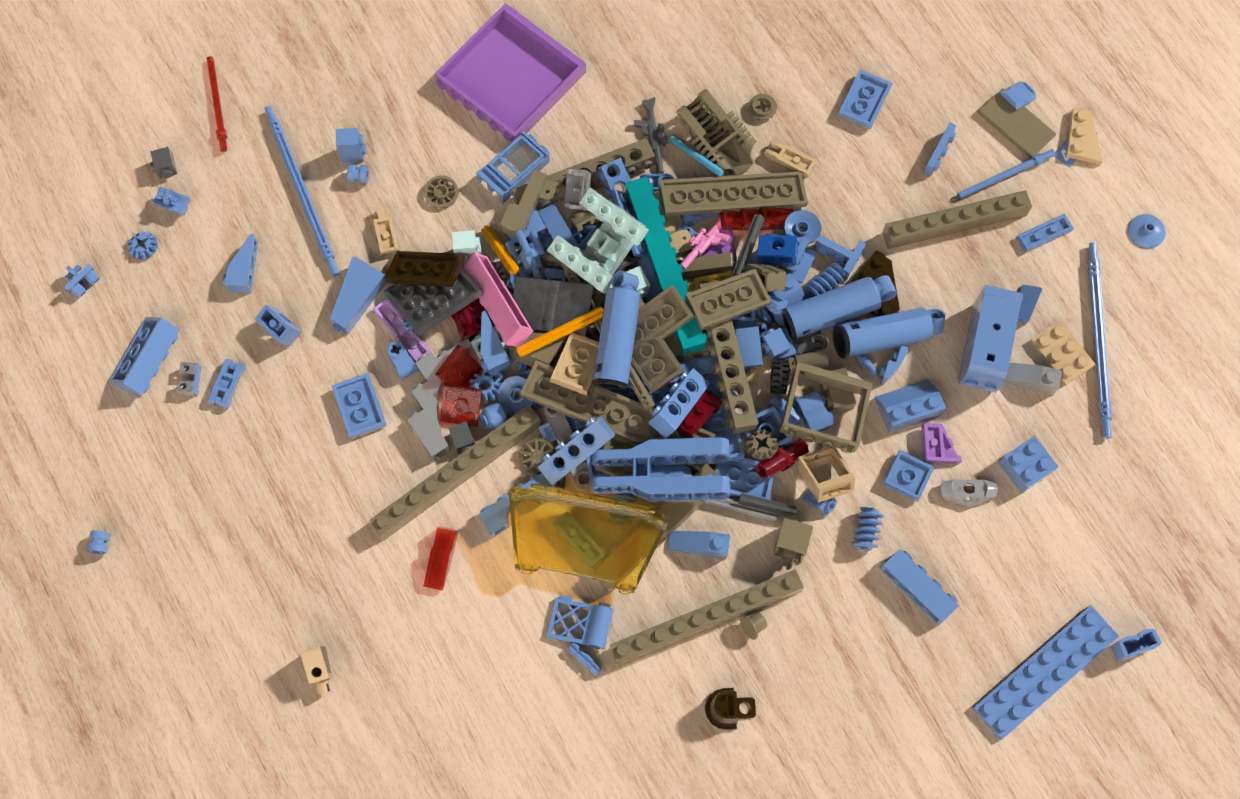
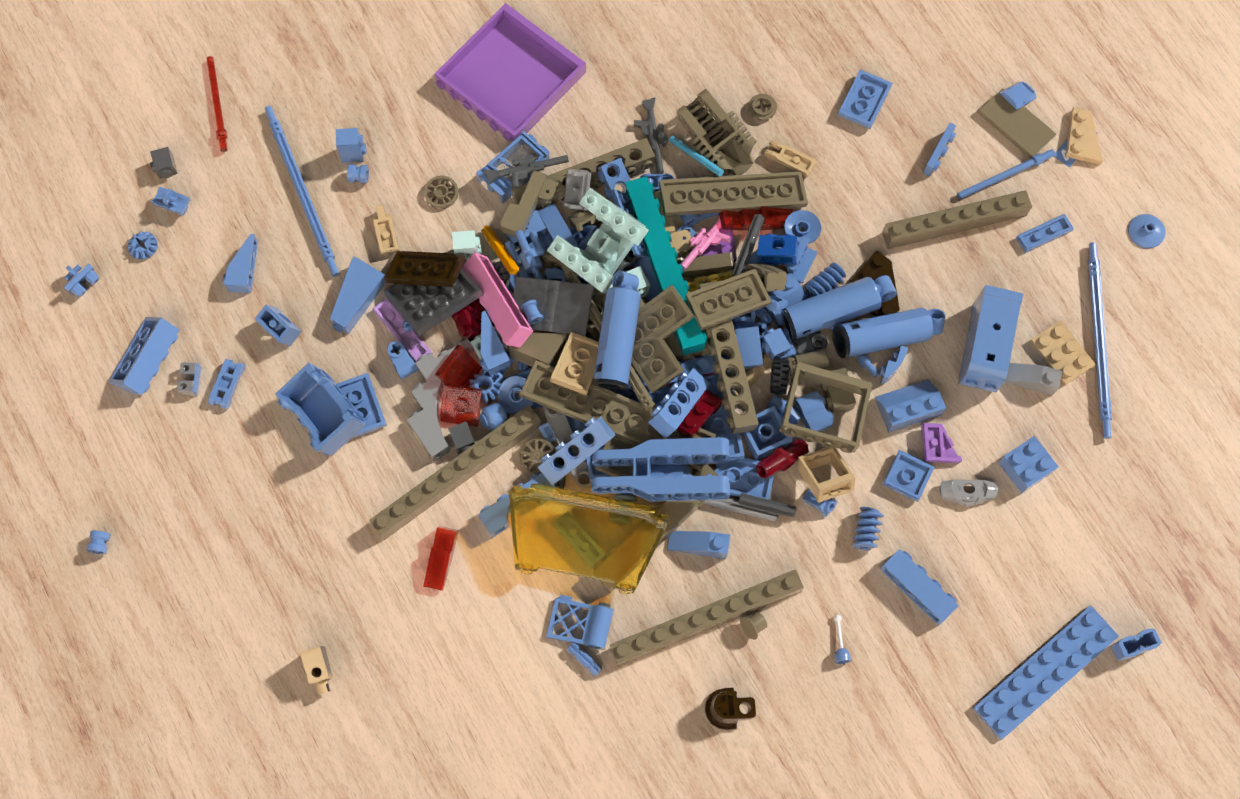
(321, 409): none -> medium blue windscreen
(526, 166): none -> dark grey piece
(532, 312): none -> medium blue bush
(560, 332): light orange axle -> none
(762, 453): dark tan gear -> none
(792, 540): dark tan piece -> none
(840, 253): medium blue bracket -> none
(842, 655): none -> hinge
(1030, 297): medium blue slope -> none

